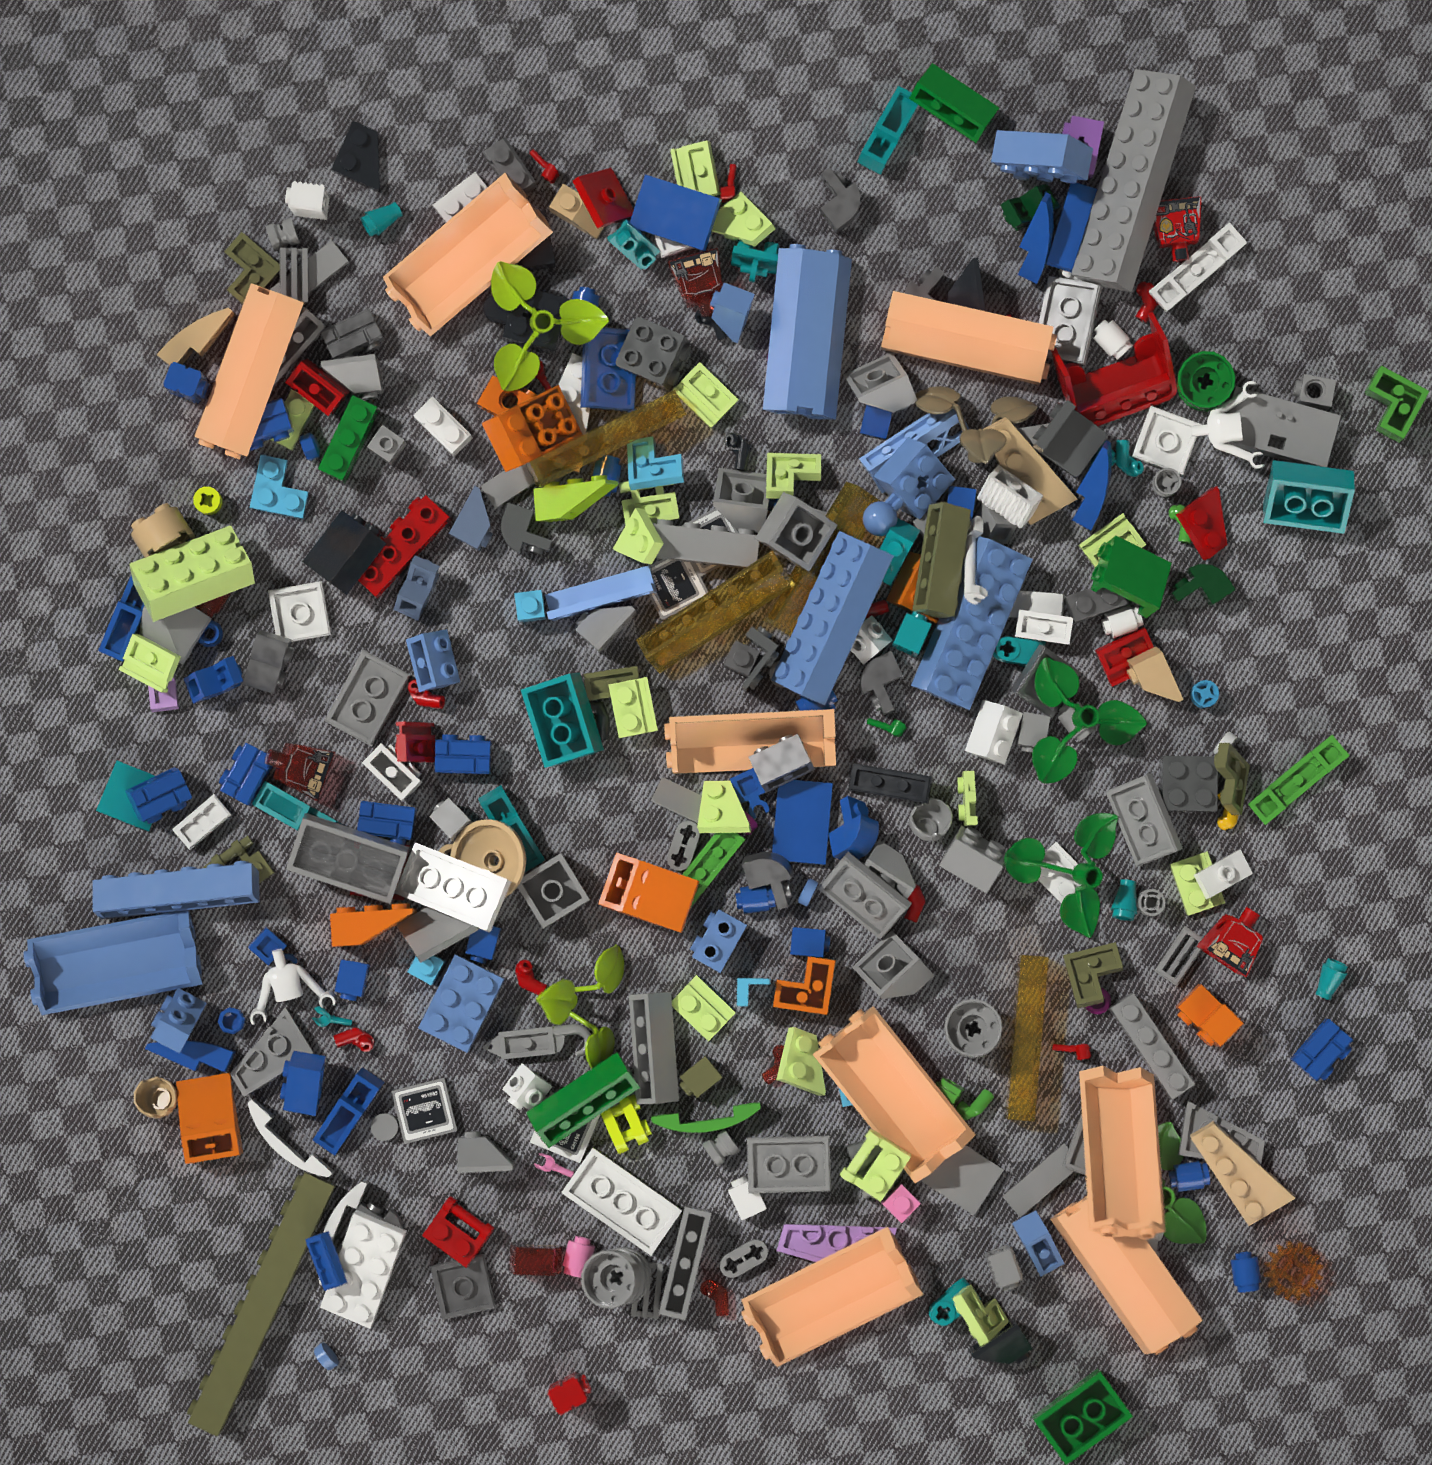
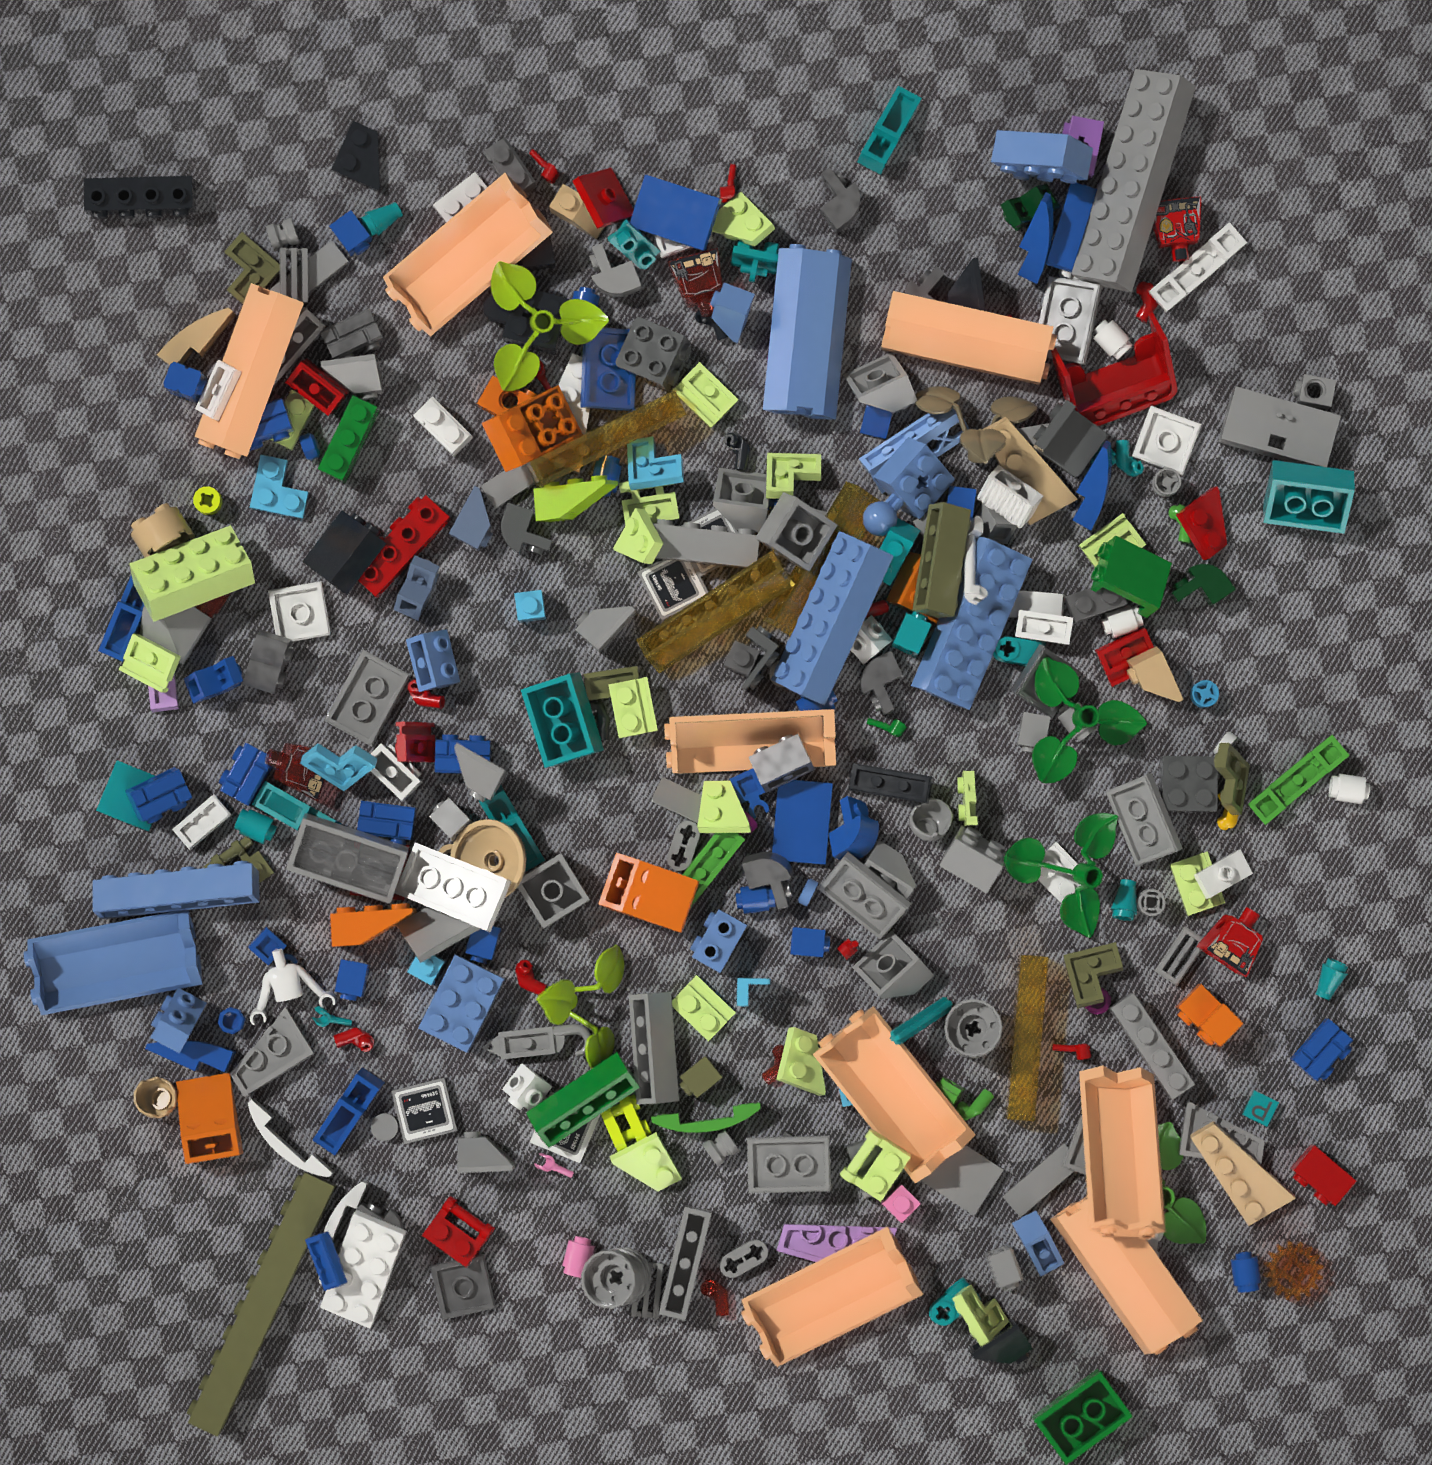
(139, 196): none -> black brick
(217, 637): blue plate -> none
(221, 390): none -> white tile
(255, 826): none -> teal brick
(303, 1083): blue brick -> none
(308, 200): white brick -> none
(326, 1356): medium blue tile -> none
(338, 770): none -> medium azure plate
(351, 234): none -> blue brick
(386, 445): light grey brick -> none
(479, 774): none -> light grey slope
(535, 1259): clear red torso -> none
(569, 1393): red brick -> none
(600, 593): light blue fence -> none
(613, 281): none -> light grey brick
(621, 1201): white plate -> none
(648, 1162): none -> yellowish green wing
(696, 168): yellowish green plate -> none
(745, 1203): white brick -> none
(812, 994): orange brick -> none
(848, 948): none -> red hand
(918, 902): red arm -> none
(921, 1020): none -> teal axle
(954, 103): green brick -> none
(993, 732): white brick -> none
(1189, 1176): blue brick -> none
(1219, 373): green wheel -> none
(1227, 427): white piece -> none
(1260, 1108): none -> teal tile
(1322, 1175): none -> red brick
(1349, 788): none -> white brick
(1402, 402): bright green brick -> none

